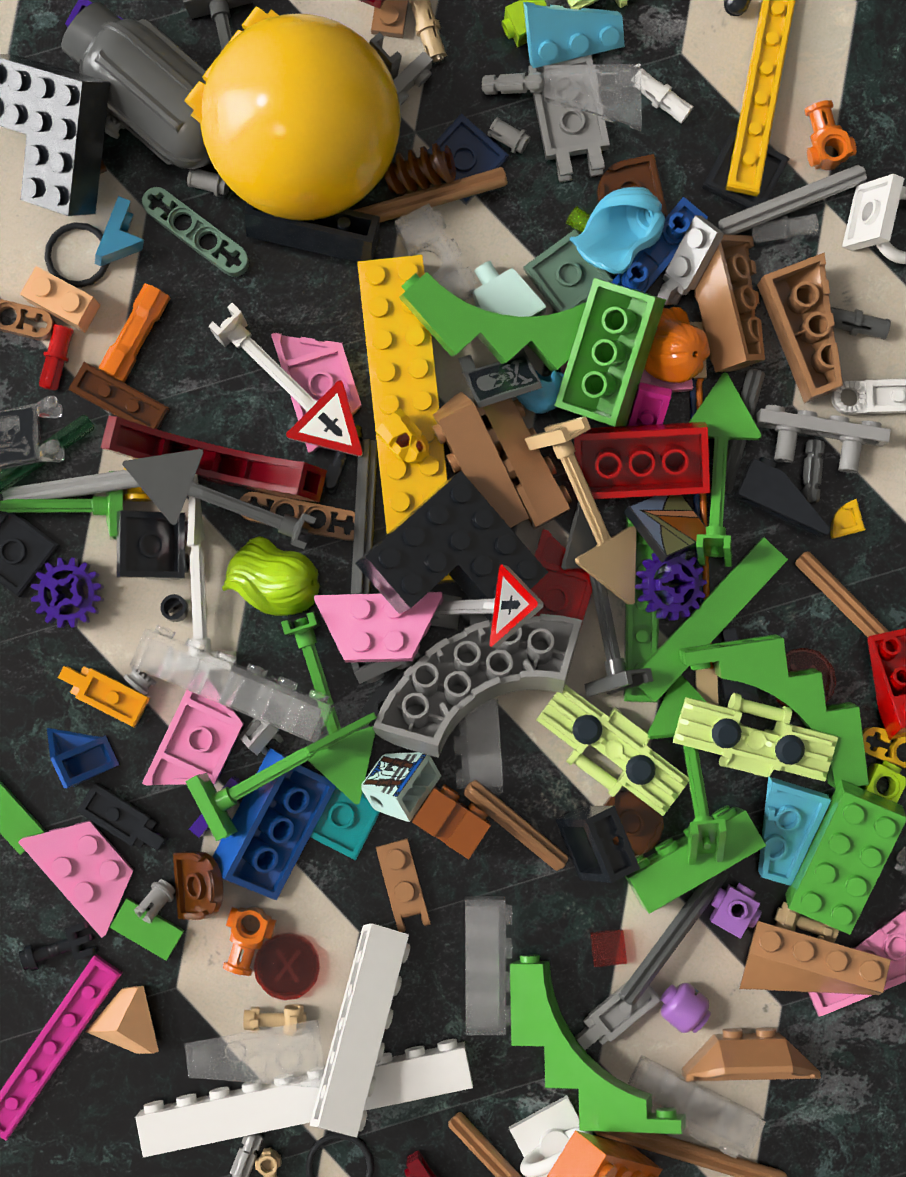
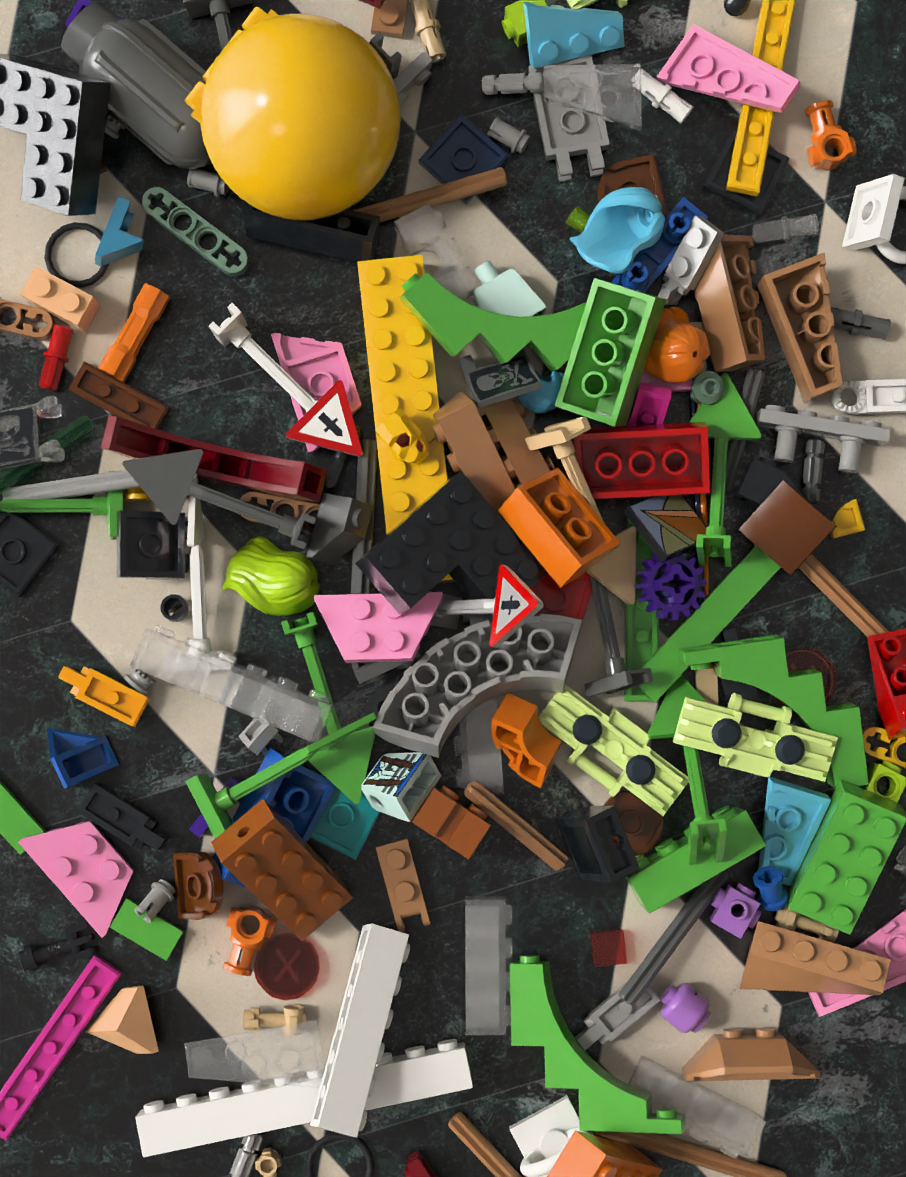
(75, 582): dark purple gear -> none
(195, 742): bright pink wing -> none
(281, 870): none -> dark orange brick
(338, 527): none -> dark grey slope
(420, 170): reddish brown piece -> none
(524, 739): none -> orange brick
(558, 526): none -> orange slope
(564, 275): sand green tile -> none
(706, 387): none -> sand green plate
(724, 71): none -> bright pink wing
(772, 894): none -> blue bush
(787, 527): none -> reddish brown slope
(793, 200): light grey axle -> none

